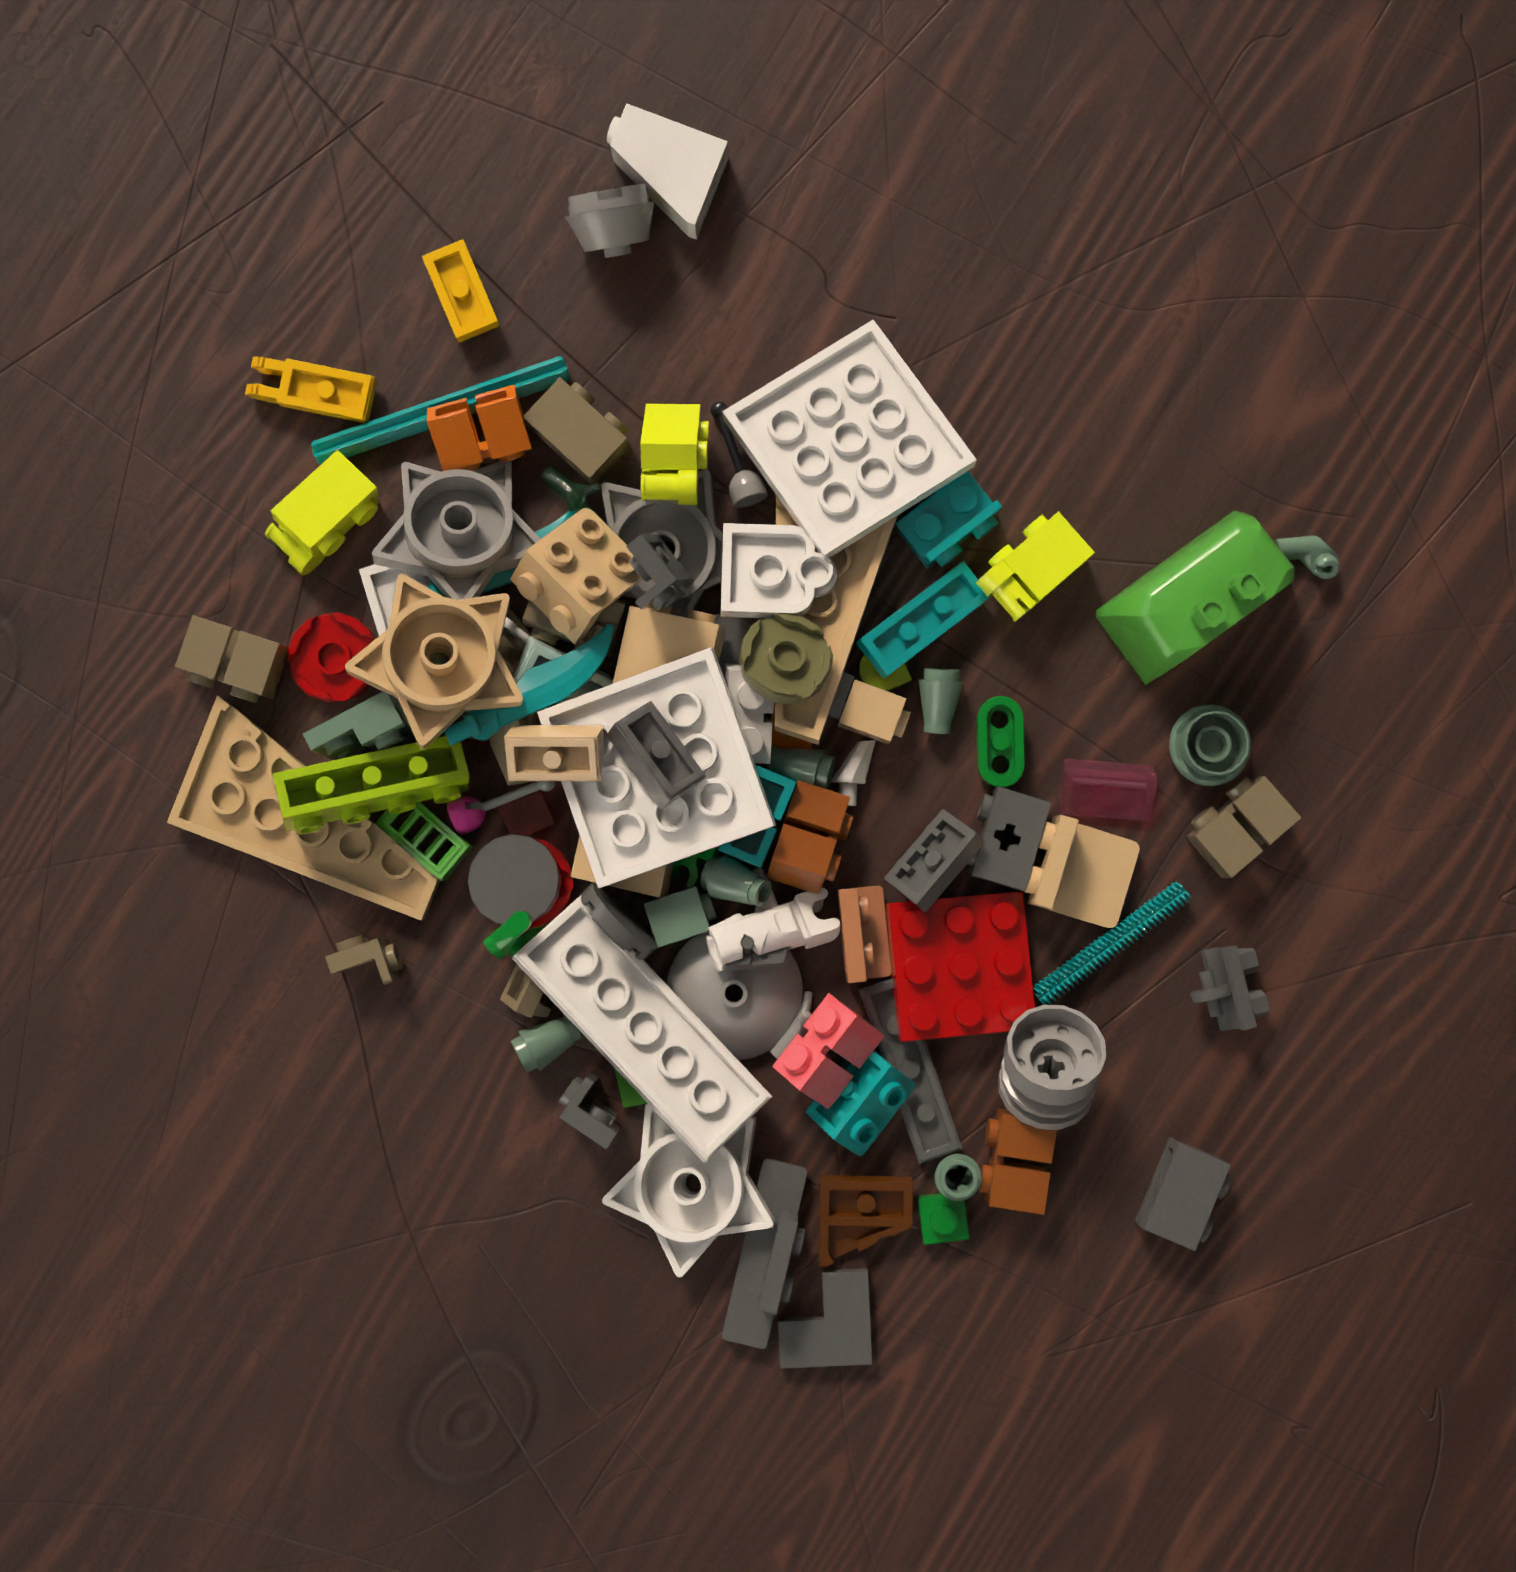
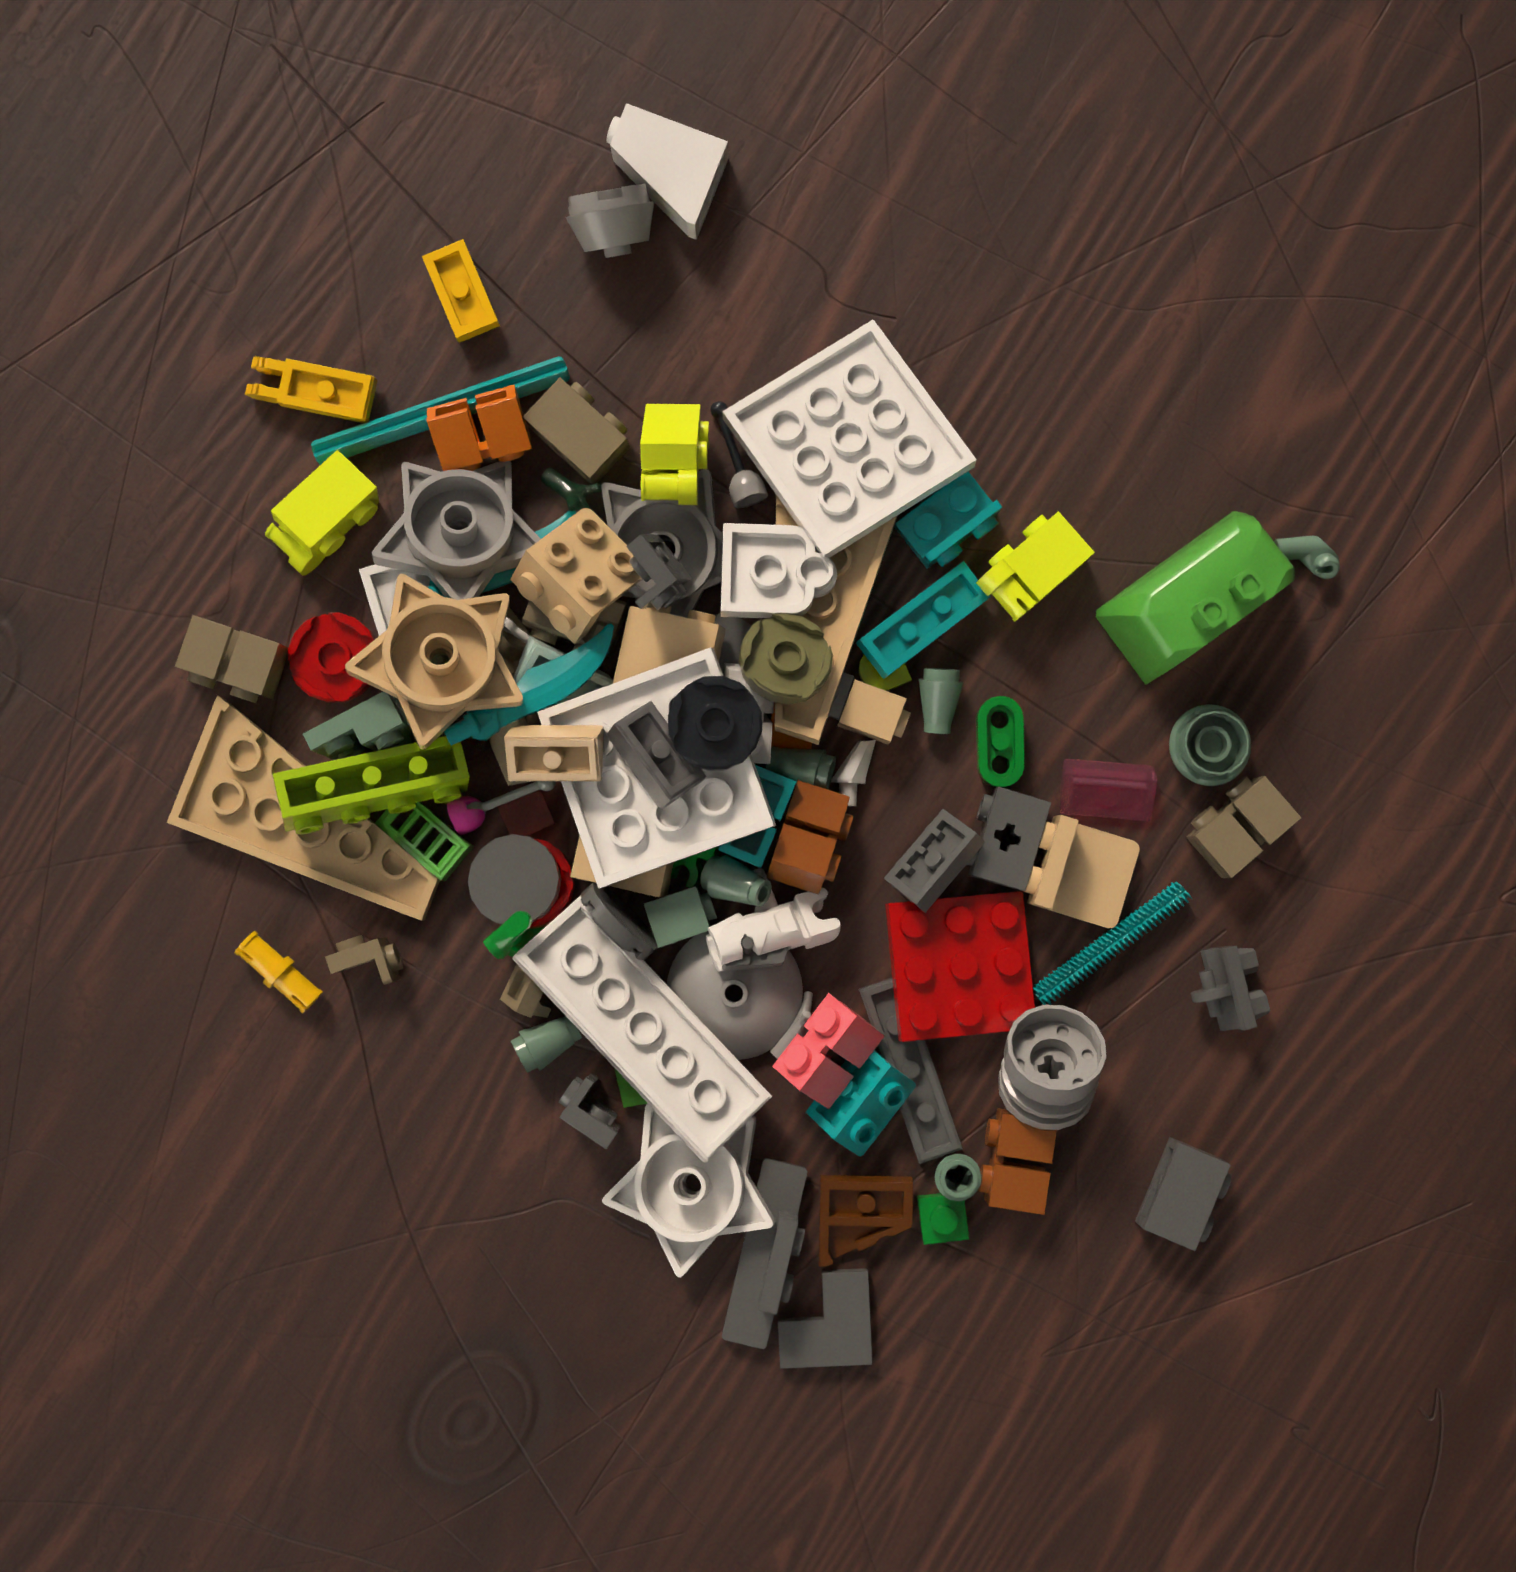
(278, 972): none -> yellow pin
(714, 723): none -> black tile
(864, 933): nougat bracket -> none

